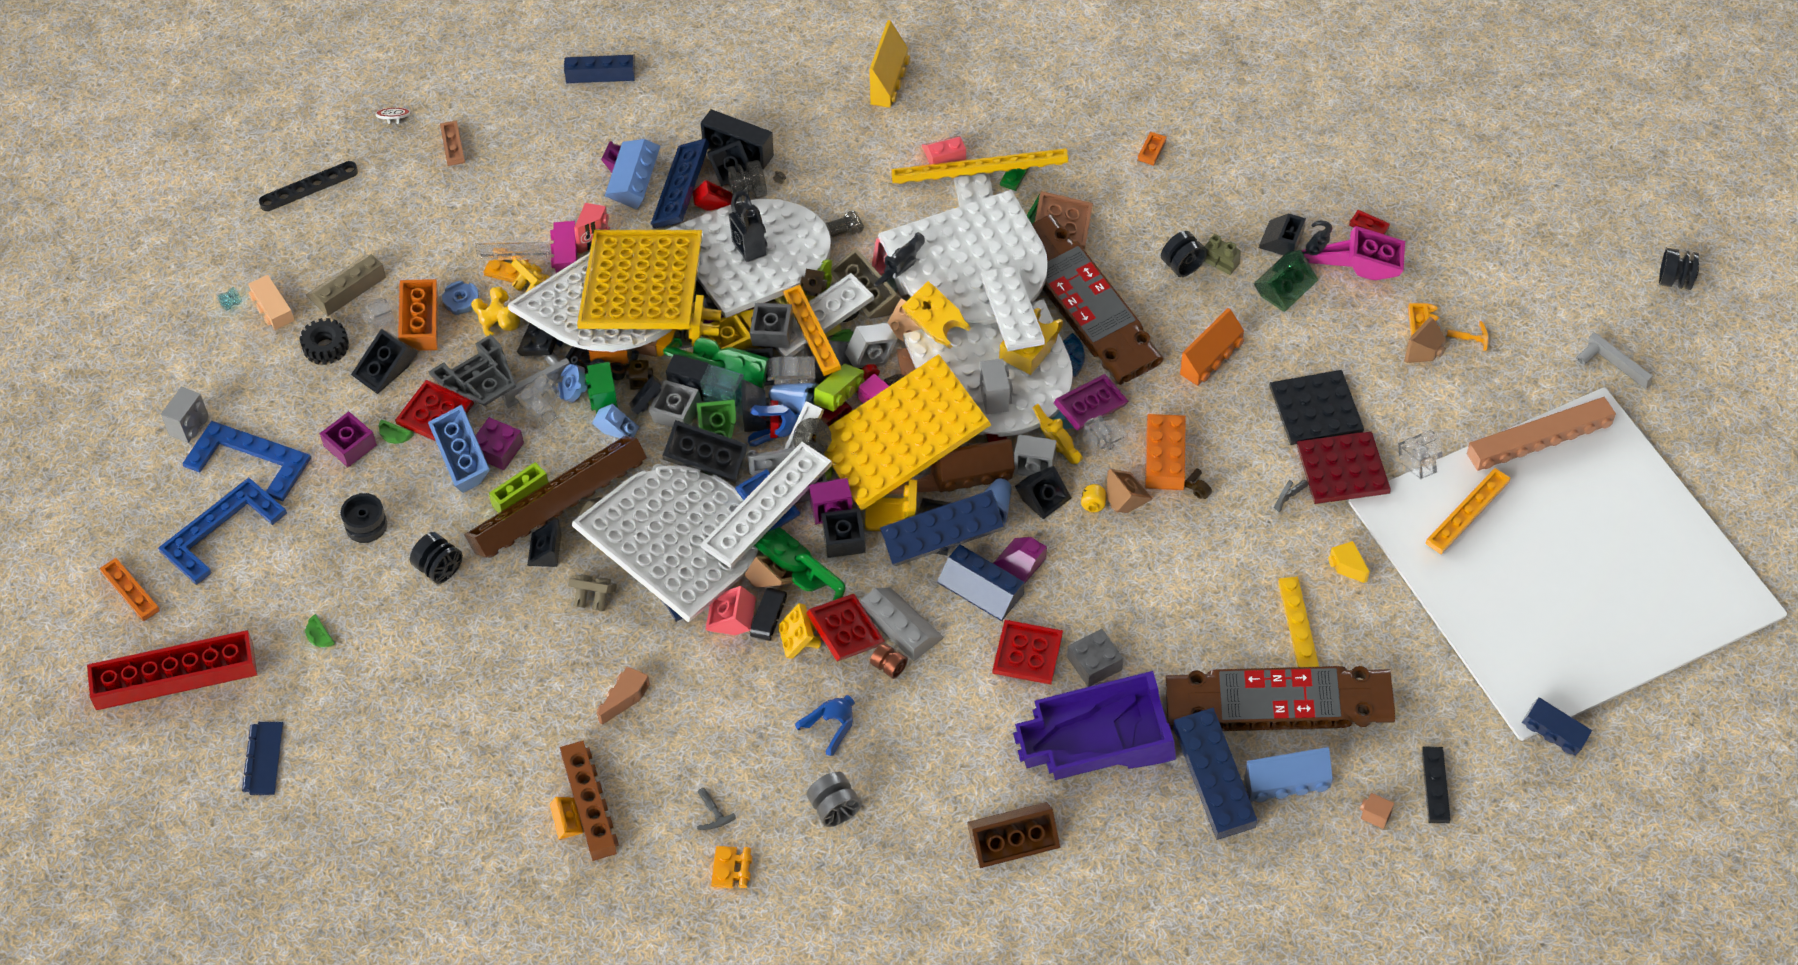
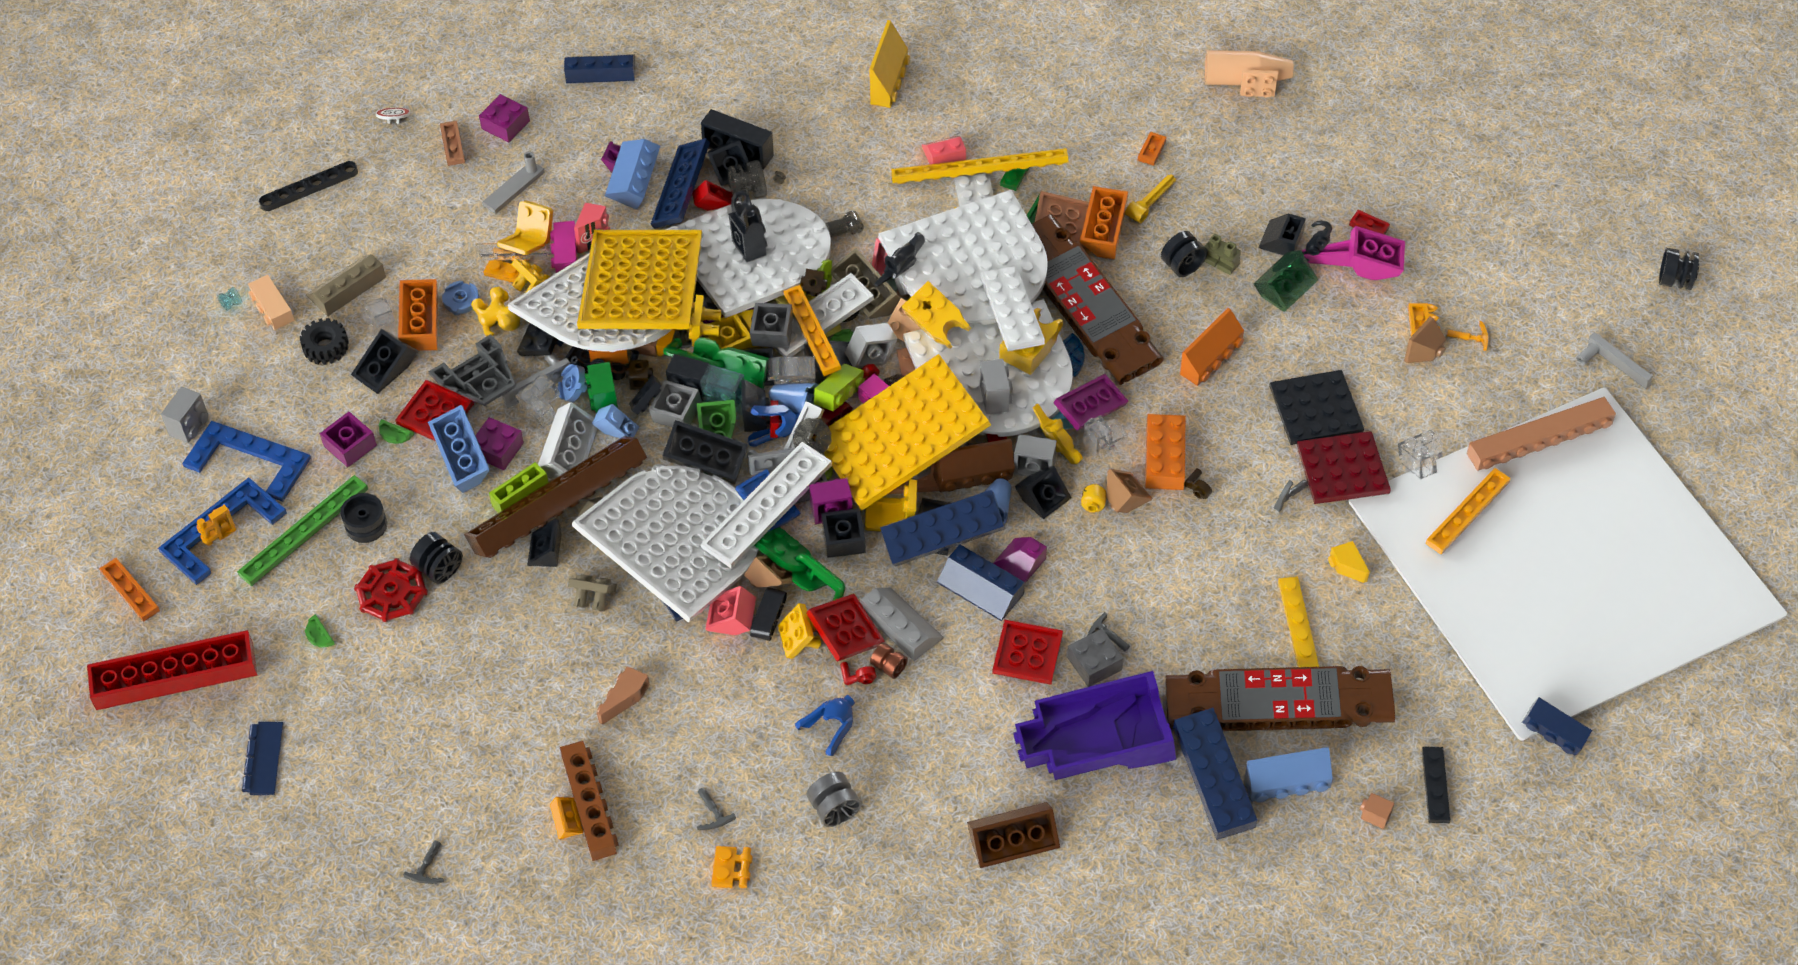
(221, 523): none -> light orange plate
(300, 532): none -> bright green plate
(394, 598): none -> red plate
(418, 877): none -> dark grey piece
(504, 118): none -> magenta brick
(514, 185): none -> light grey piece
(532, 229): none -> yellow piece
(567, 440): none -> white slope
(863, 675): none -> red plate
(1104, 221): none -> orange slope
(1112, 636): none -> dark grey piece
(1139, 210): none -> yellow axle
(1251, 70): none -> light nougat piece

